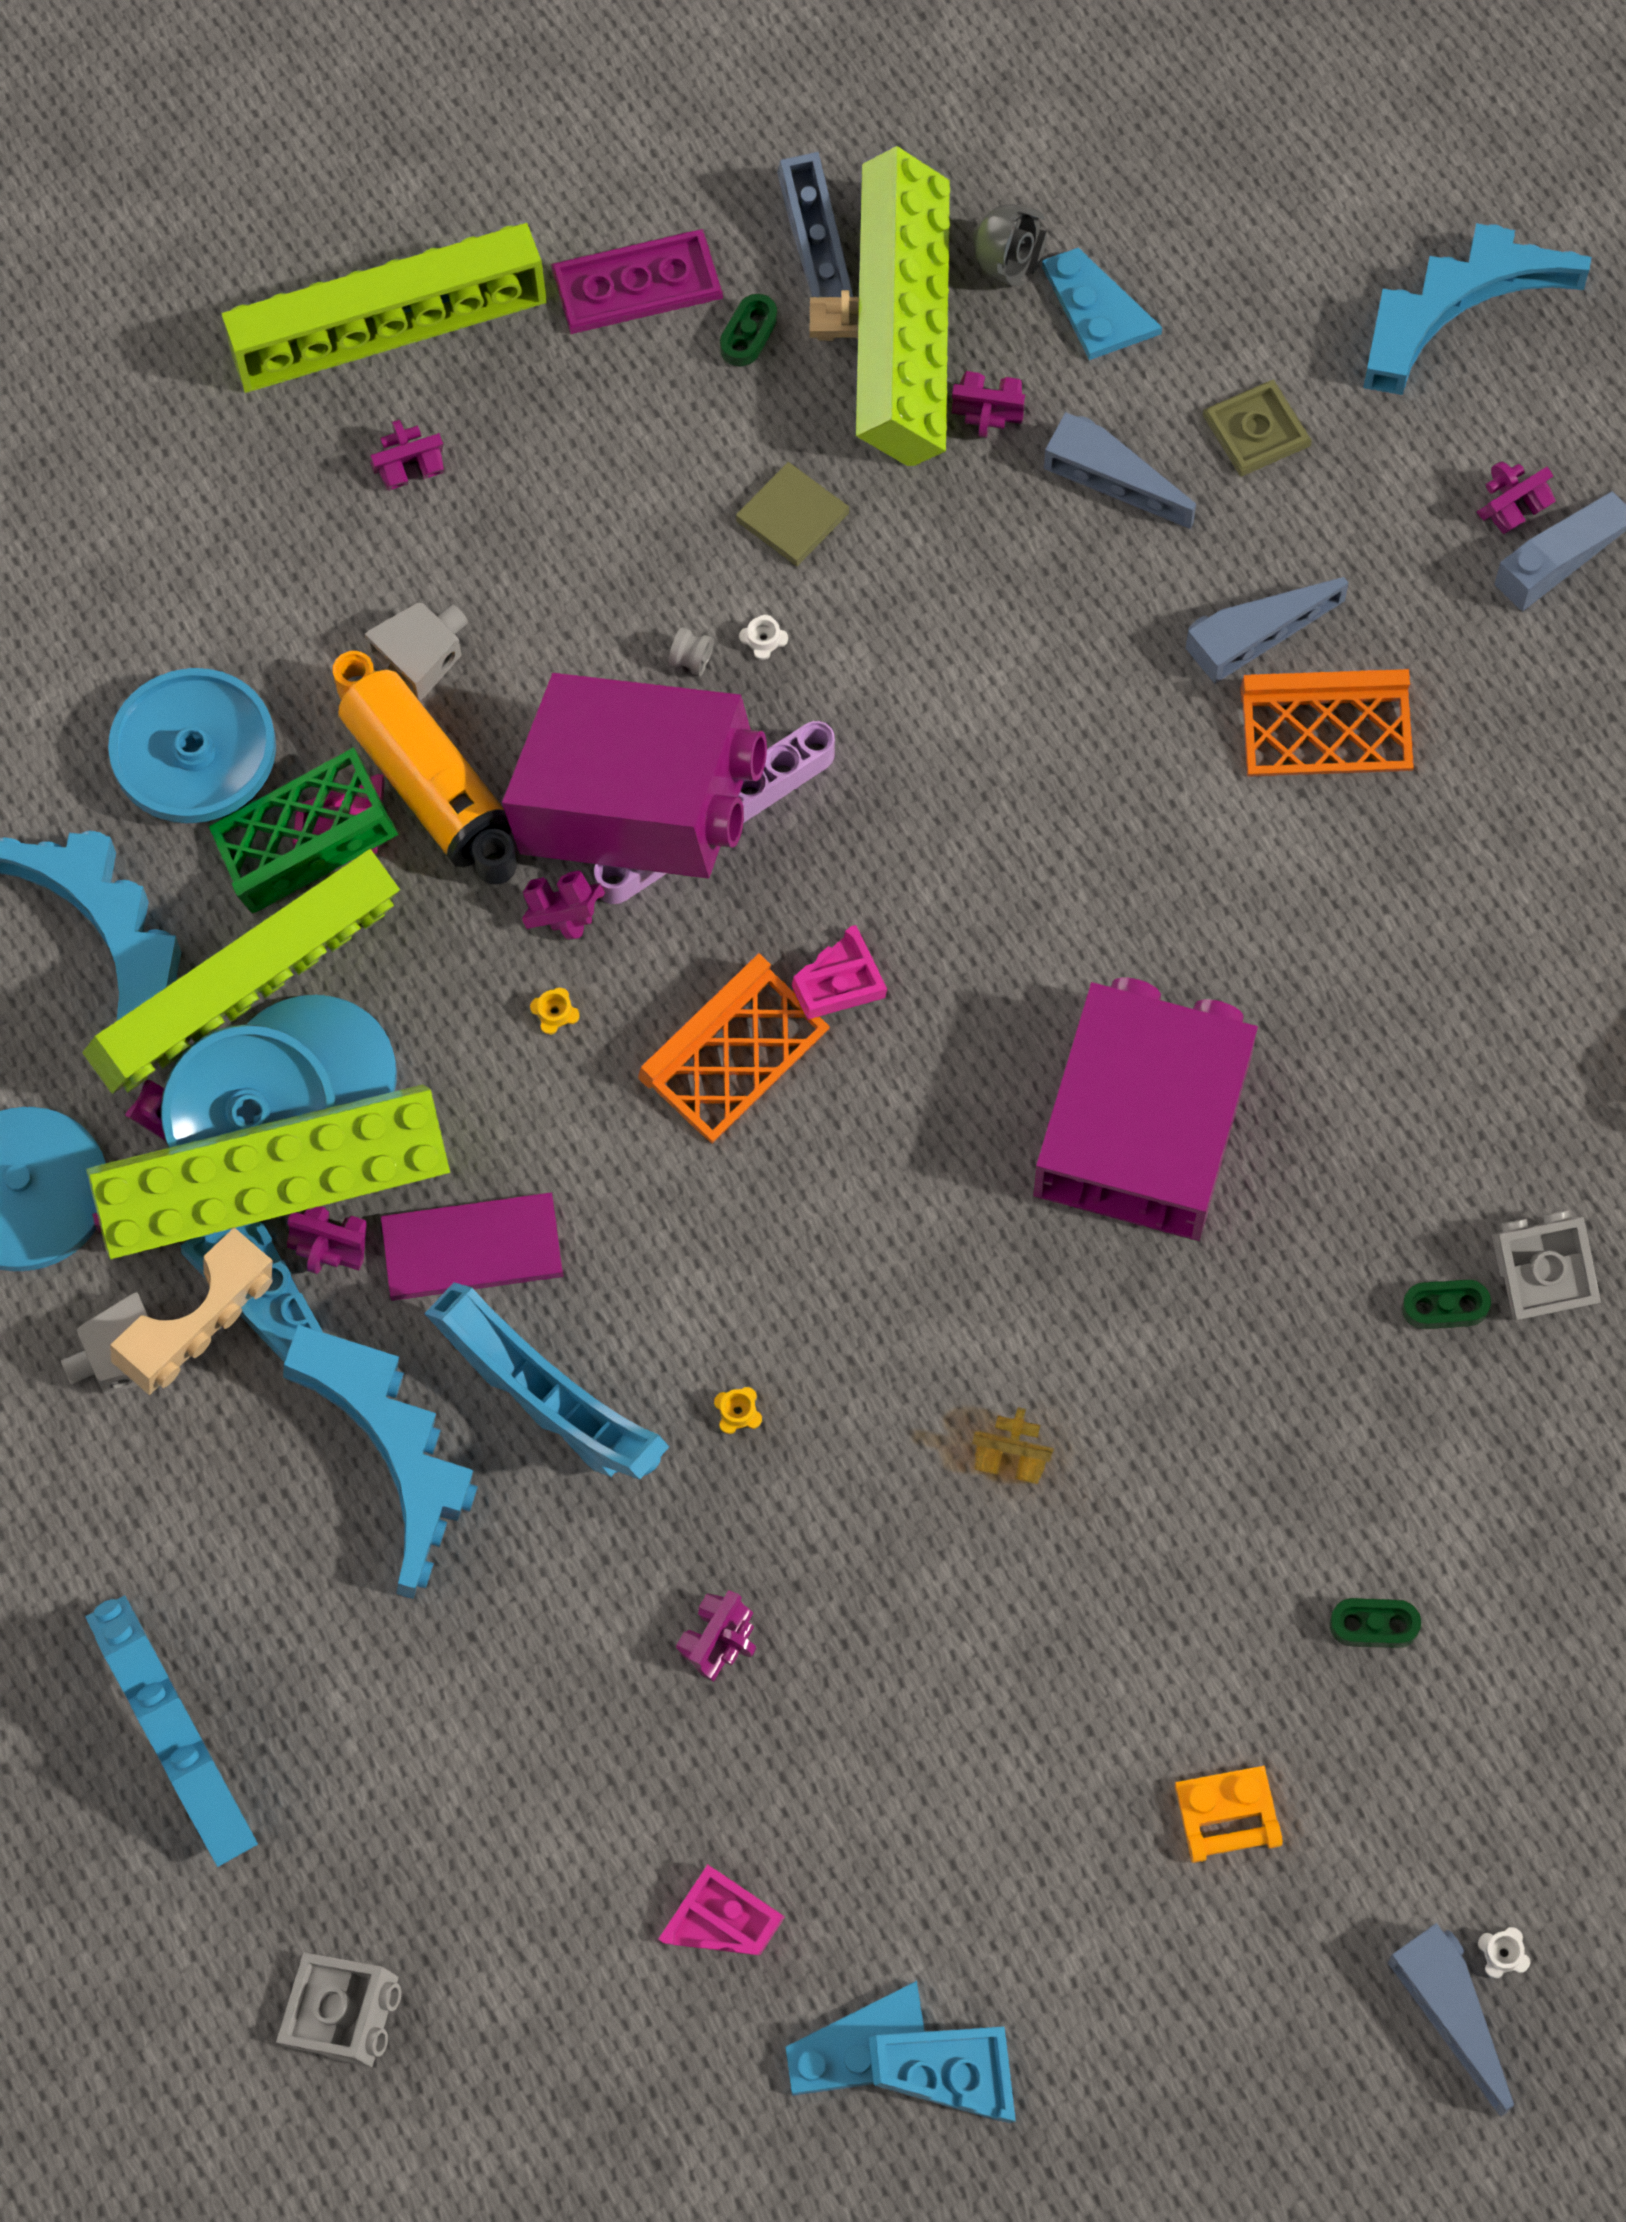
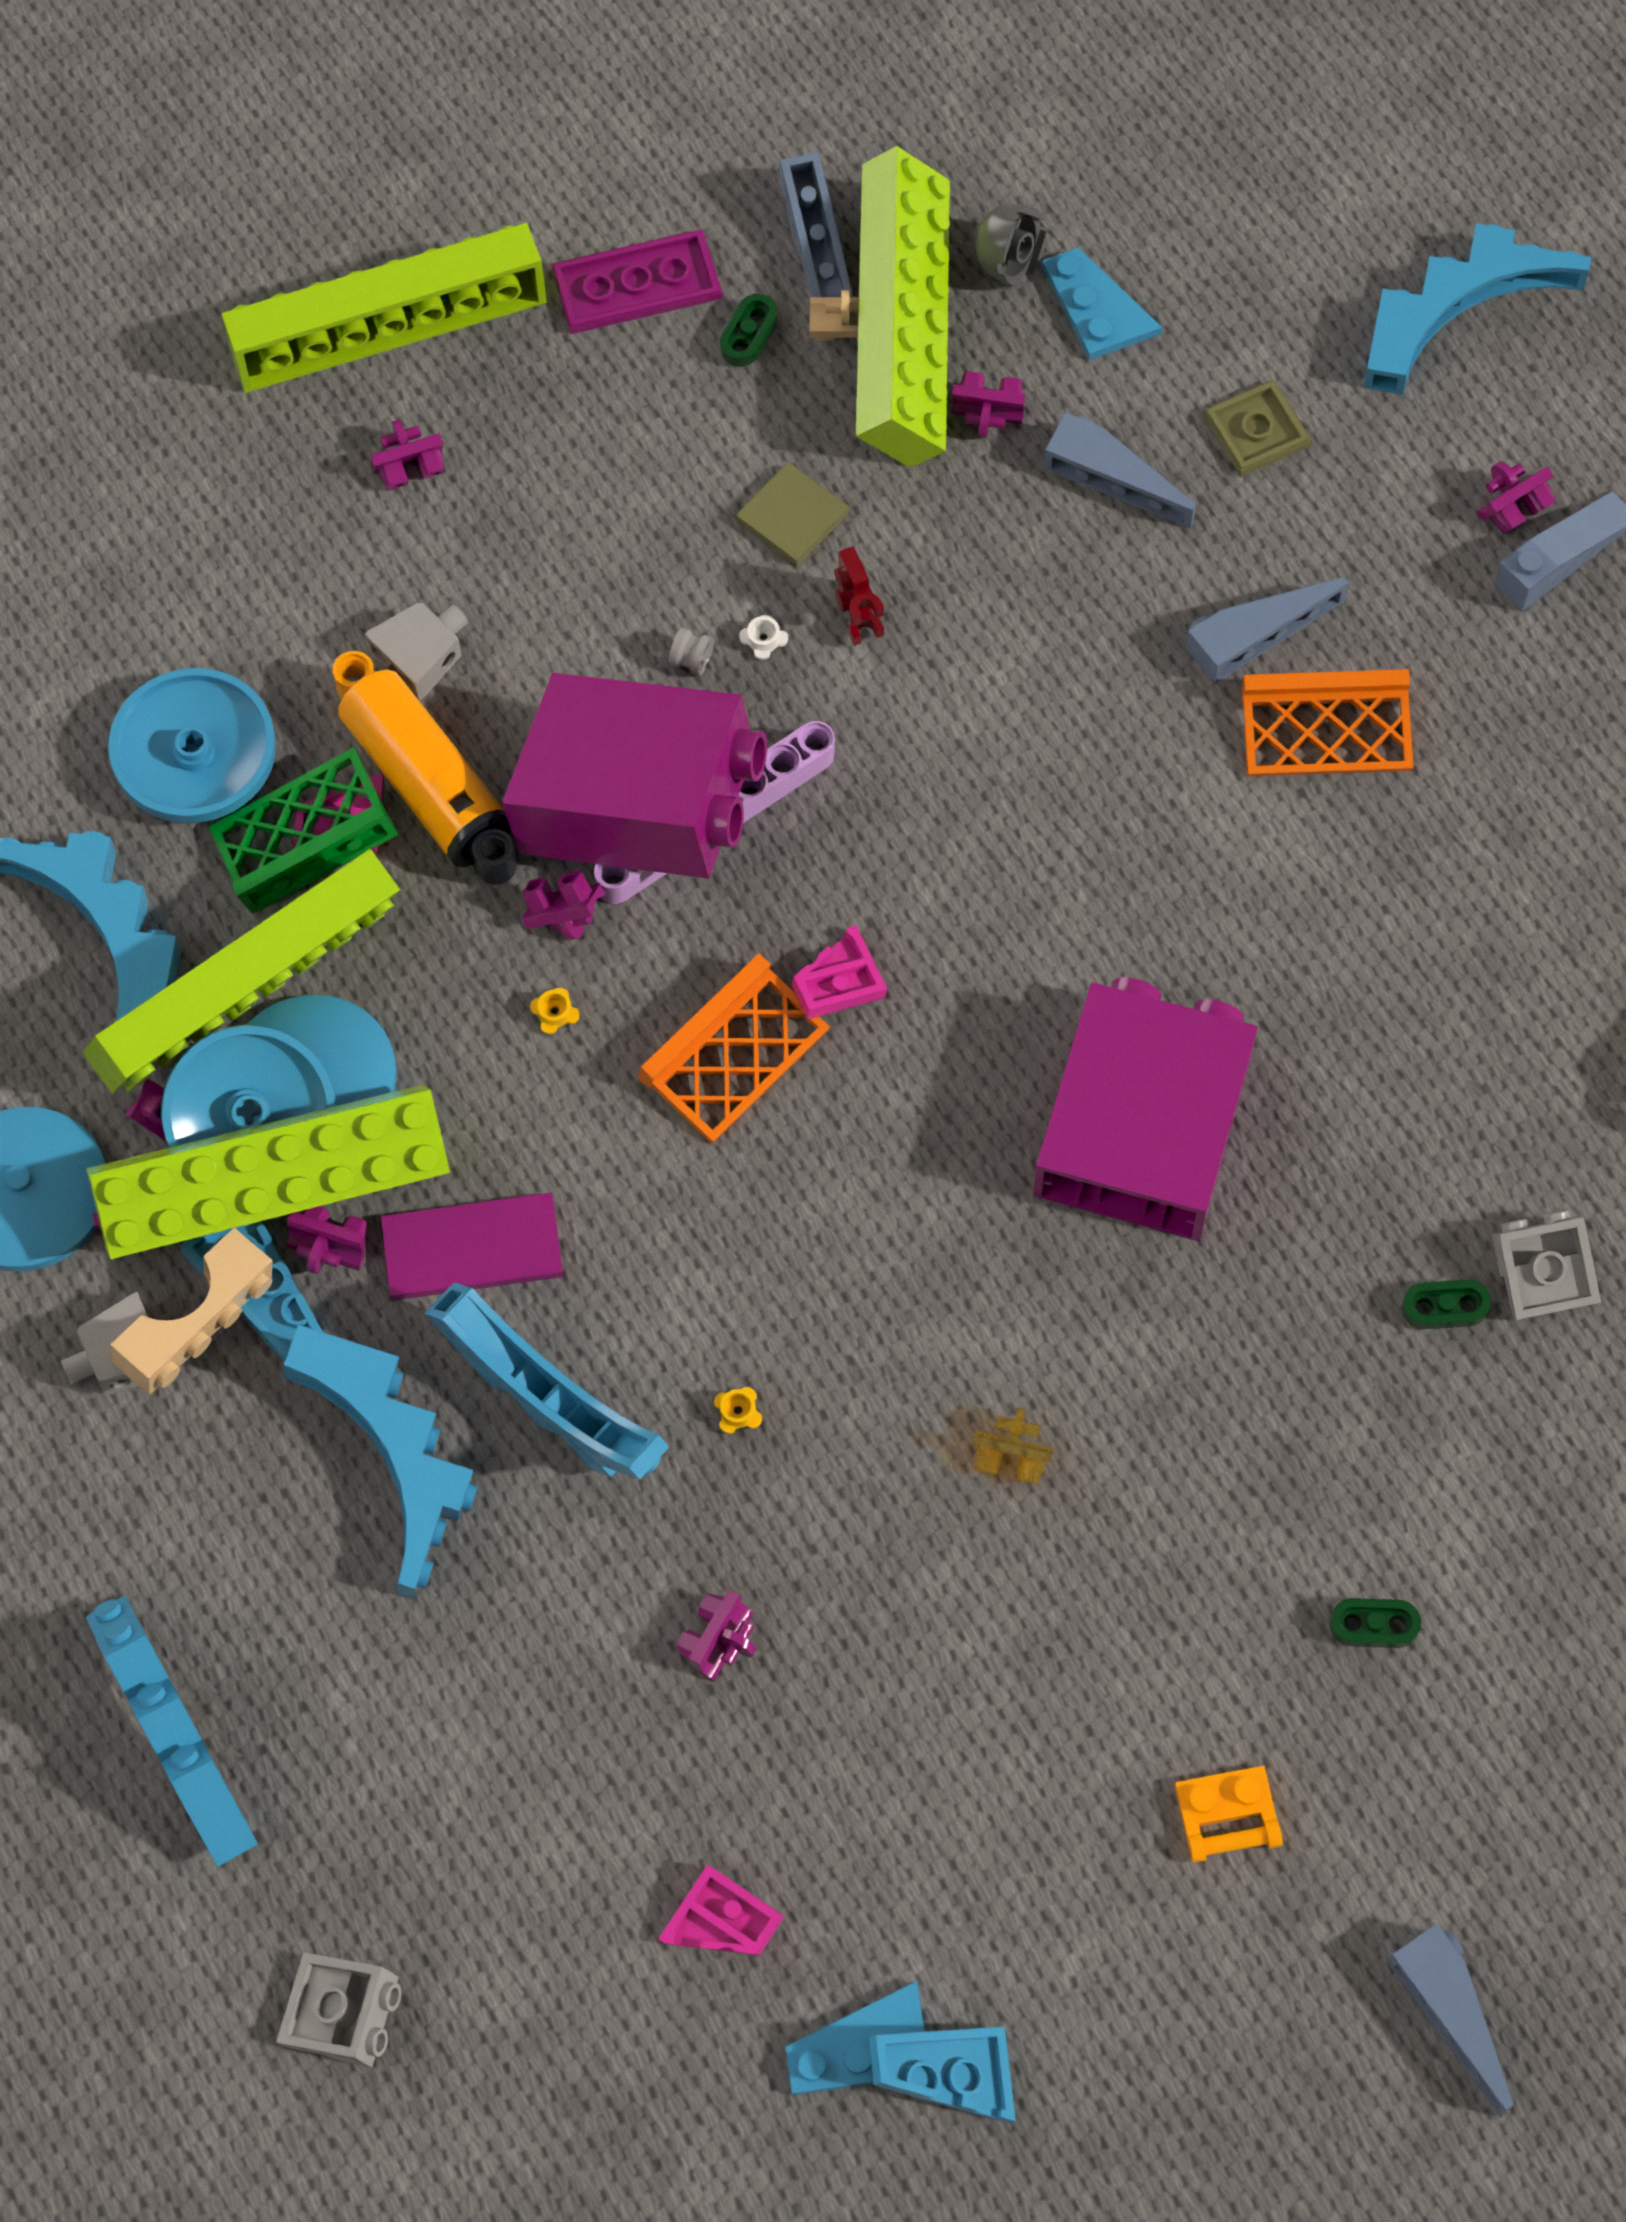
(856, 596): none -> dark red plate
(1512, 1942): white plate -> none

